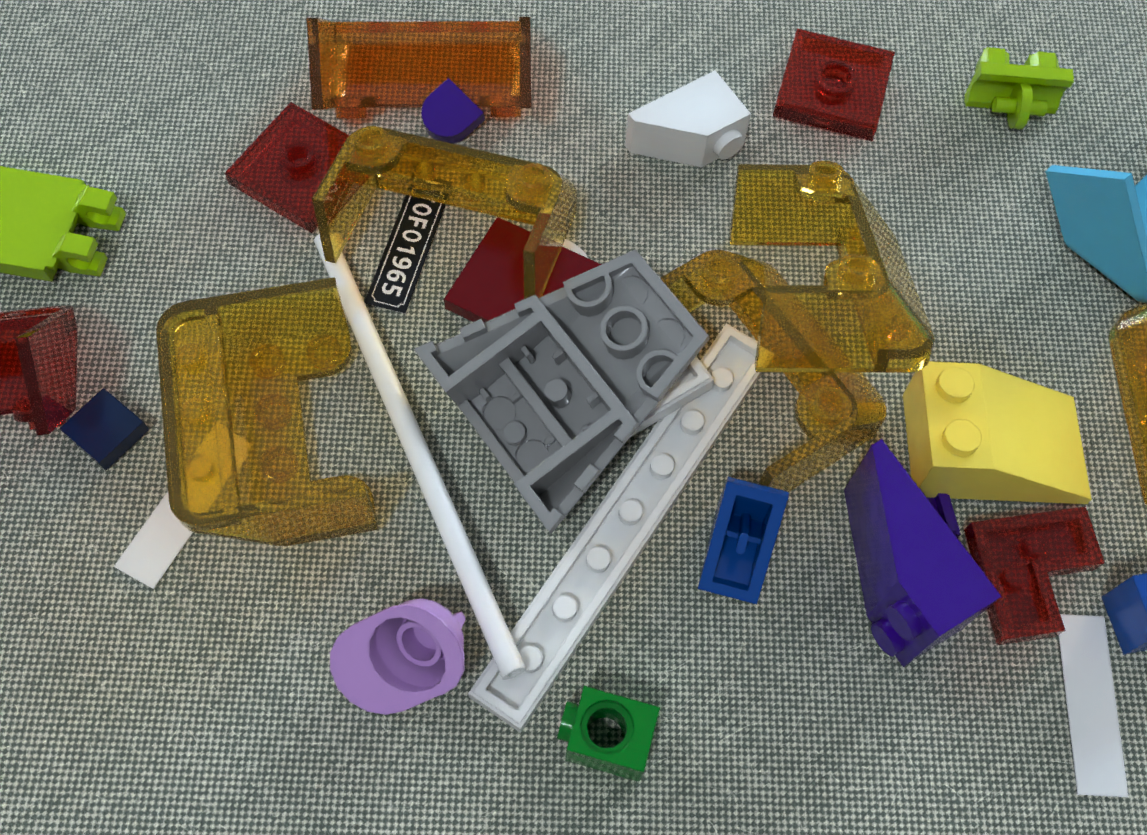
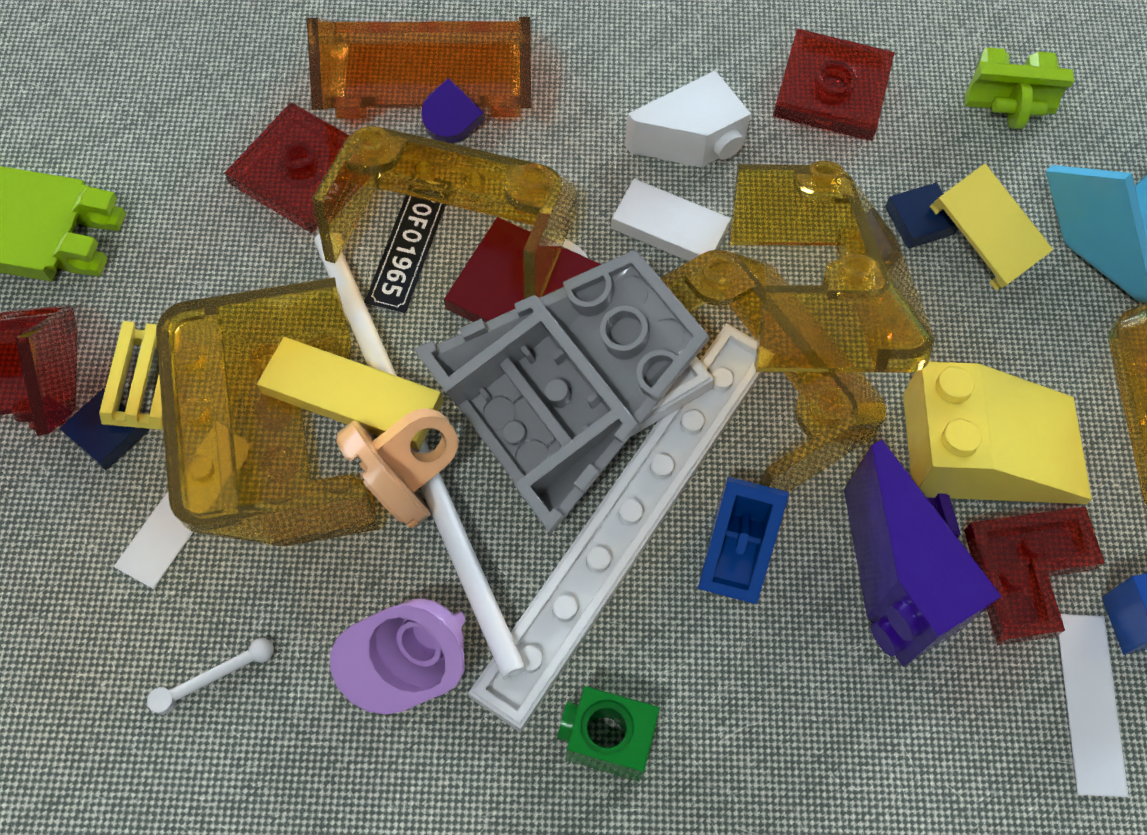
(117, 376): none -> light yellow tile
(164, 700): none -> white hinge
(344, 389): none -> light yellow tile
(395, 470): none -> light nougat tile
(669, 221): none -> white tile
(916, 219): none -> dark blue tile
(993, 225): none -> light yellow hinge

